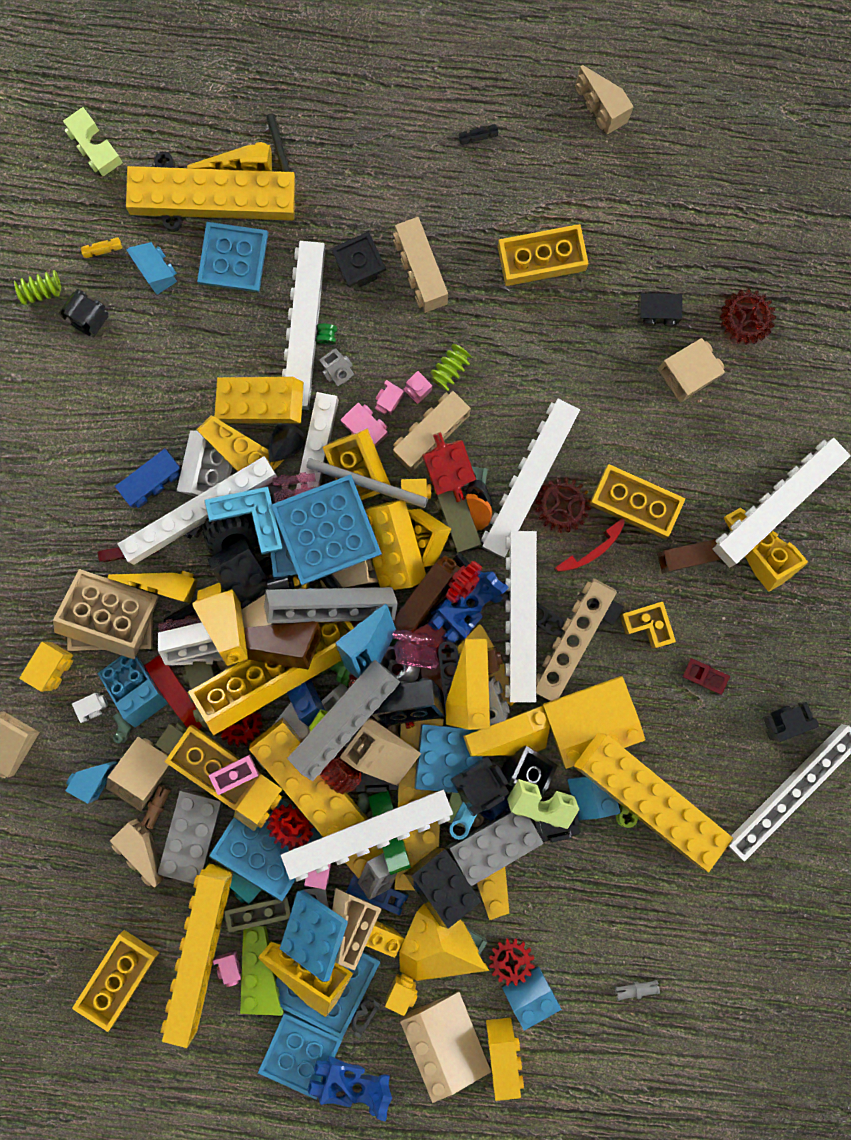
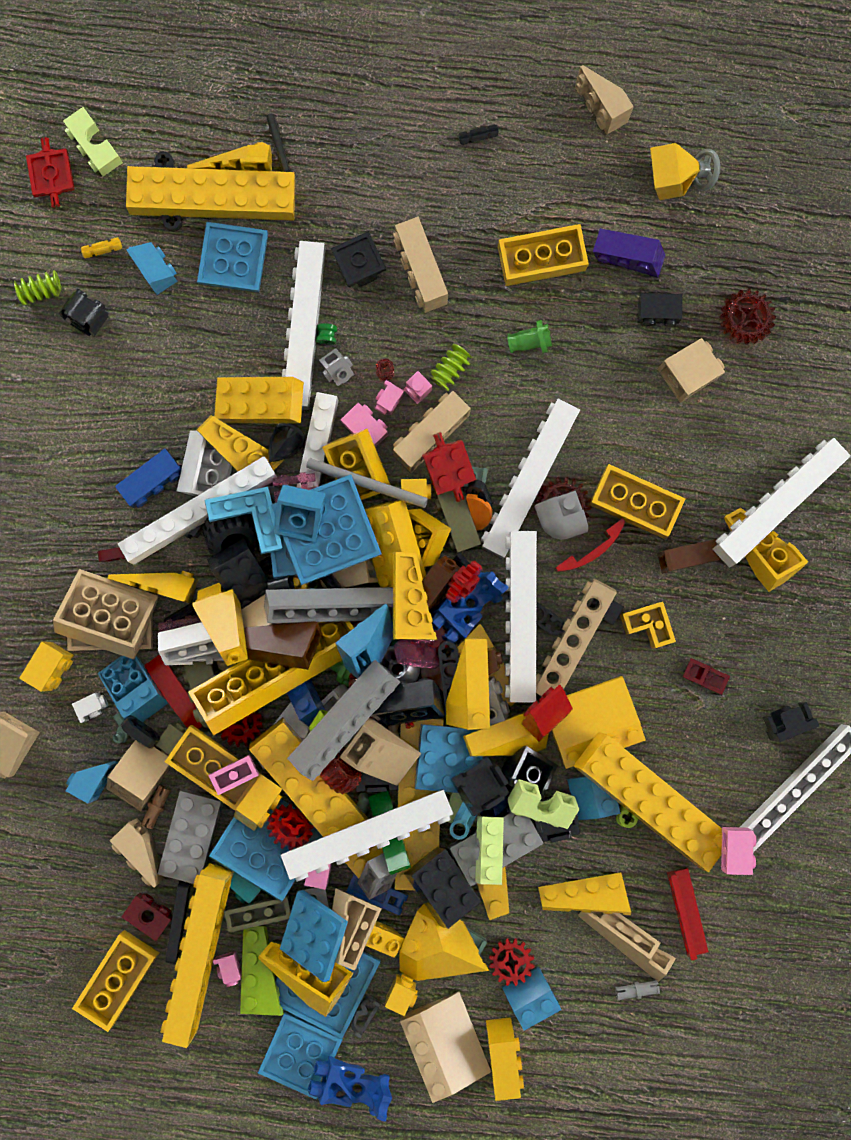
(50, 172): none -> red plate
(136, 916): none -> dark red brick
(140, 731): none -> black beam
(178, 922): none -> black beam
(299, 513): none -> dark azure slope
(387, 375): none -> clear red bush
(410, 606): none -> yellow wing
(491, 850): none -> yellowish green arch
(531, 338): none -> bright green piece
(548, 713): none -> red slope
(562, 516): none -> light grey brick
(594, 894): none -> yellow wing
(630, 251): none -> dark purple wedge
(631, 941): none -> tan wedge
(677, 169): none -> yellow piece
(687, 912): none -> red fence
(737, 851): none -> bright pink brick

